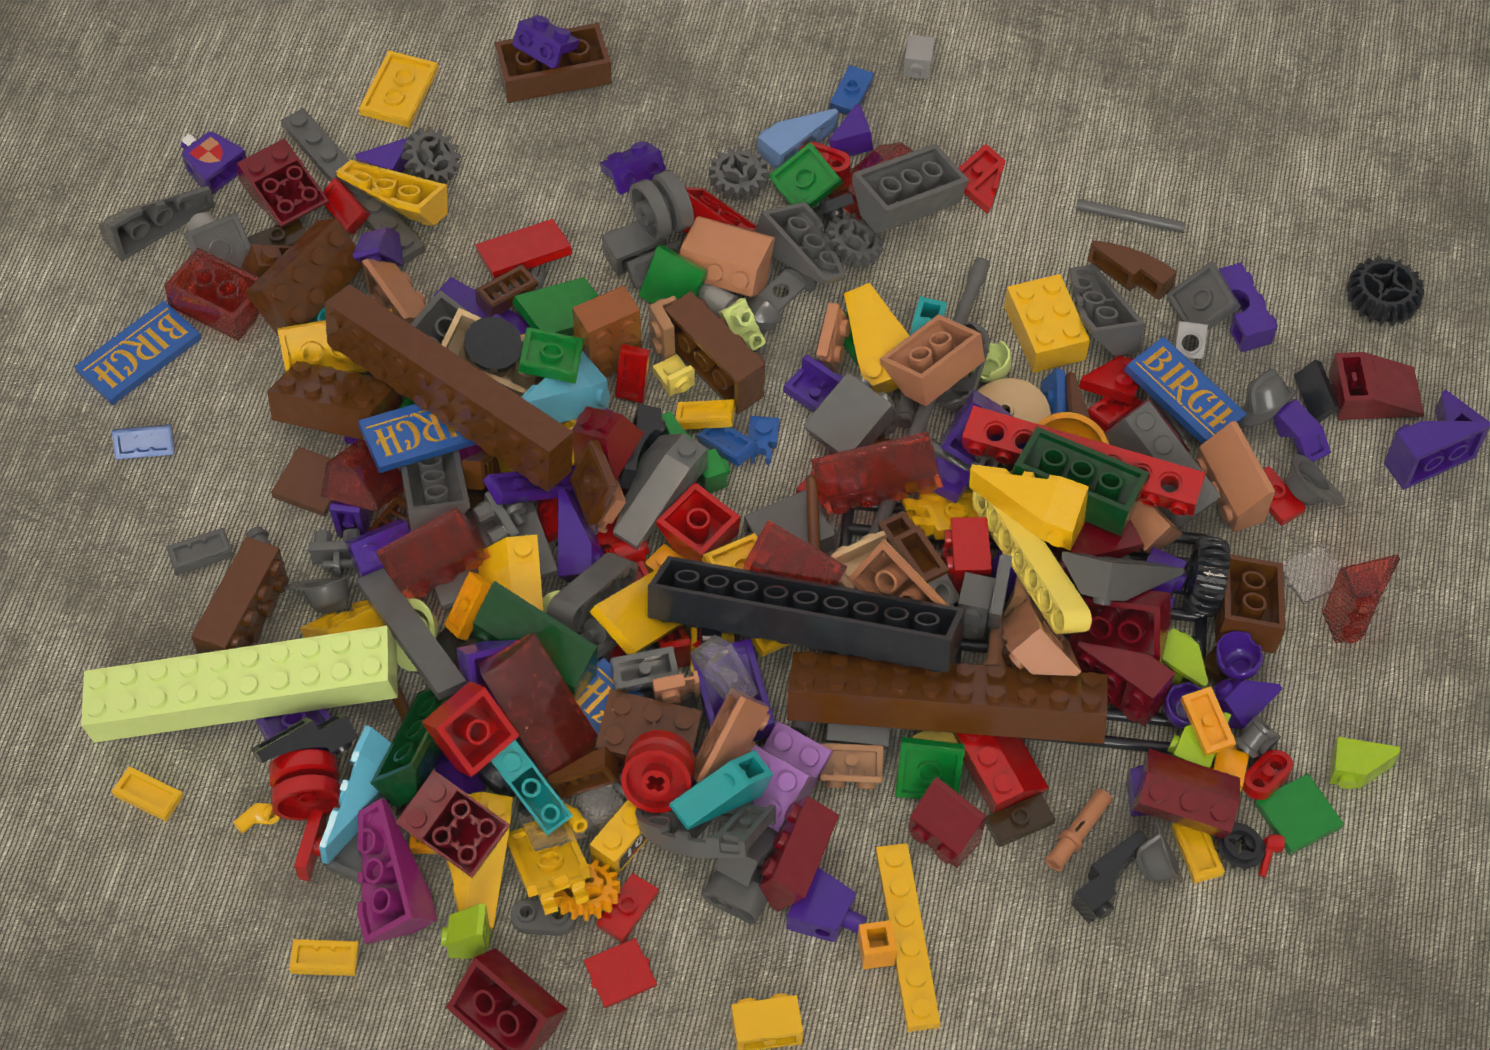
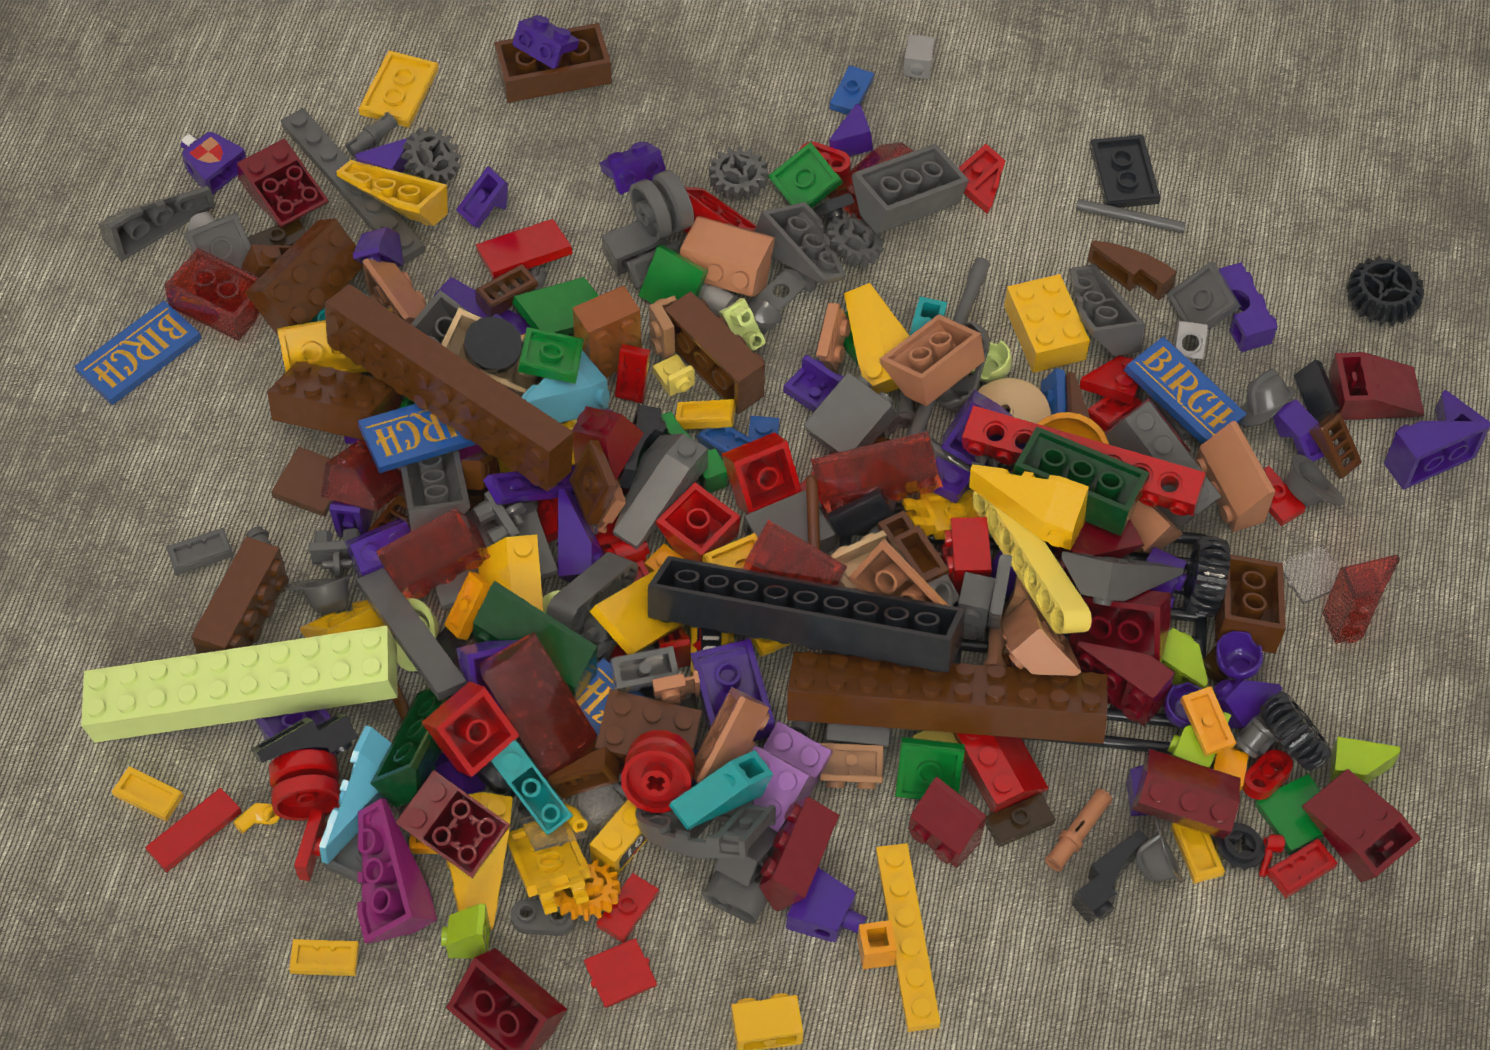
(143, 441): plate -> none
(193, 830): none -> red tile
(345, 206): red tile -> none
(371, 134): none -> dark grey pin
(486, 193): none -> dark purple slope
(723, 667): clear slope -> none
(761, 472): none -> red brick
(787, 136): medium blue slope -> none
(860, 514): none -> black tile
(1124, 171): none -> black tile
(1295, 731): none -> black gear
(1302, 868): none -> red plate
(1325, 442): none -> reddish brown slope
(1360, 825): none -> dark red slope

